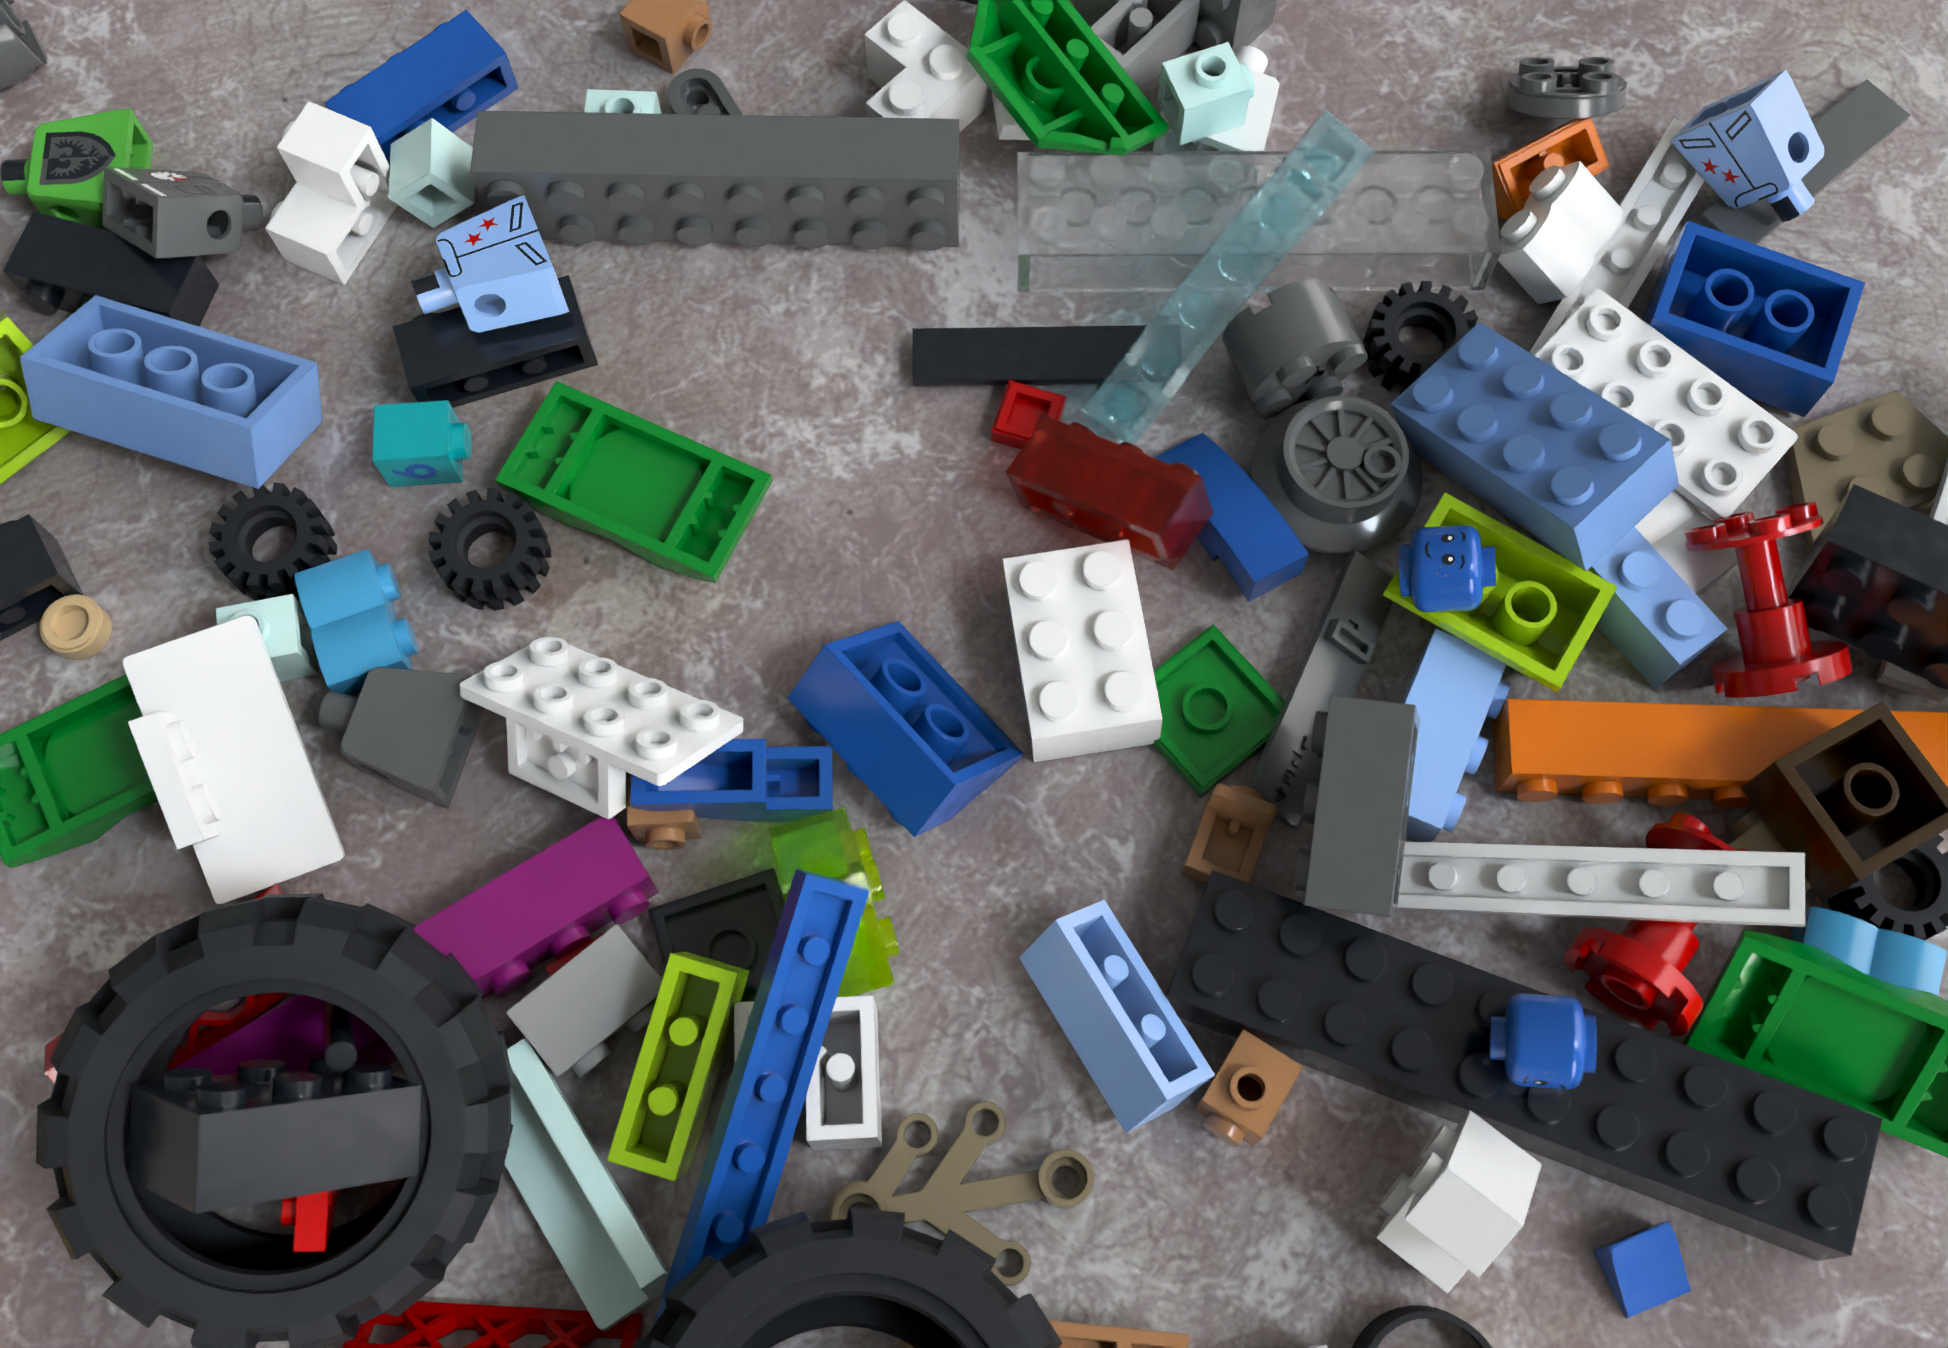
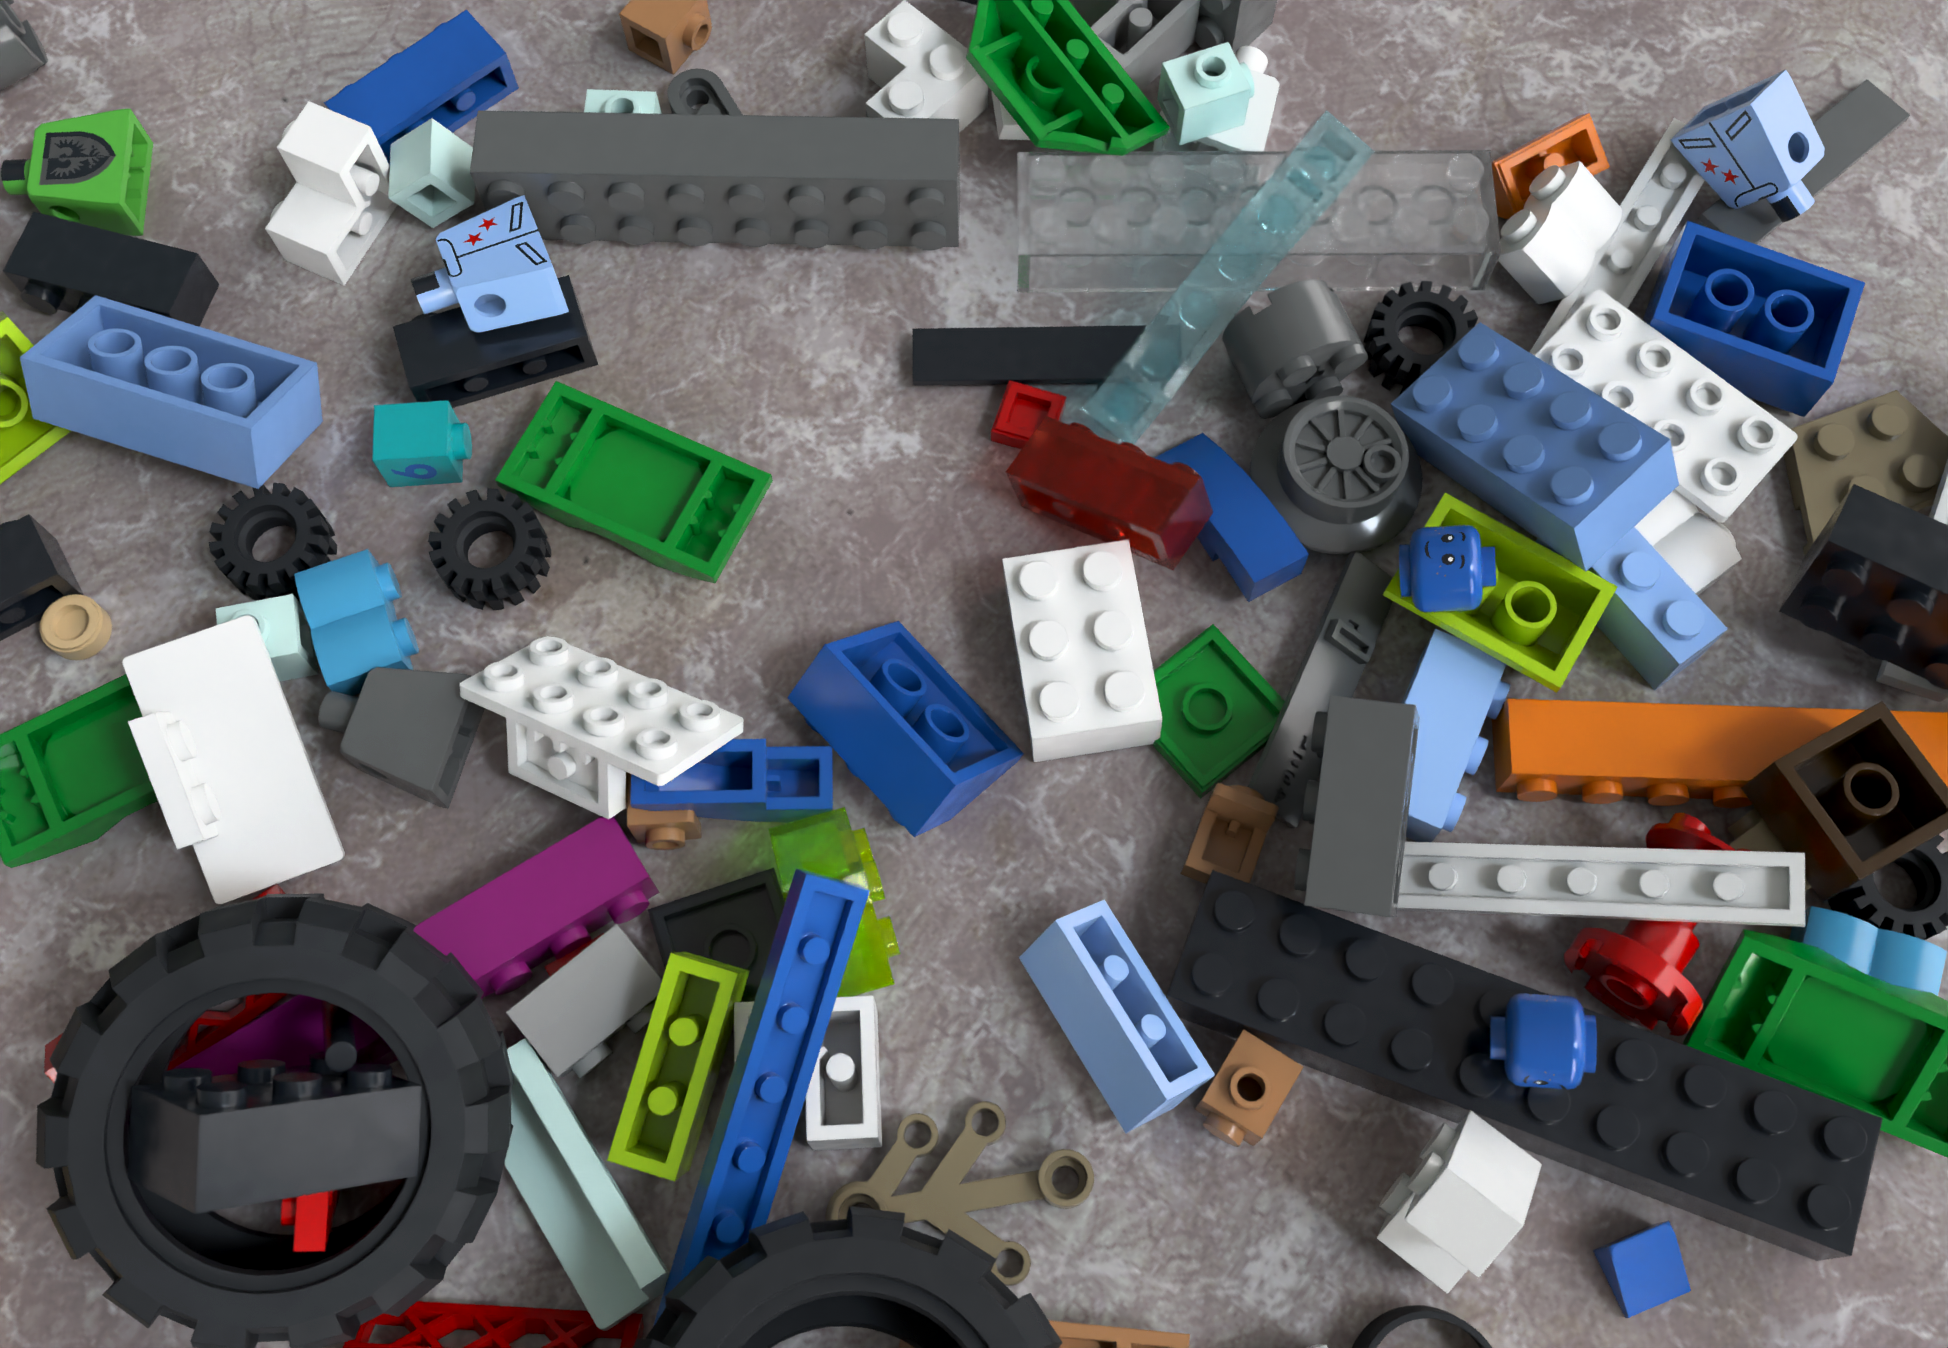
(177, 212): dark grey torso -> none
(1566, 90): dark grey tile -> none
(1771, 625): red piece -> none

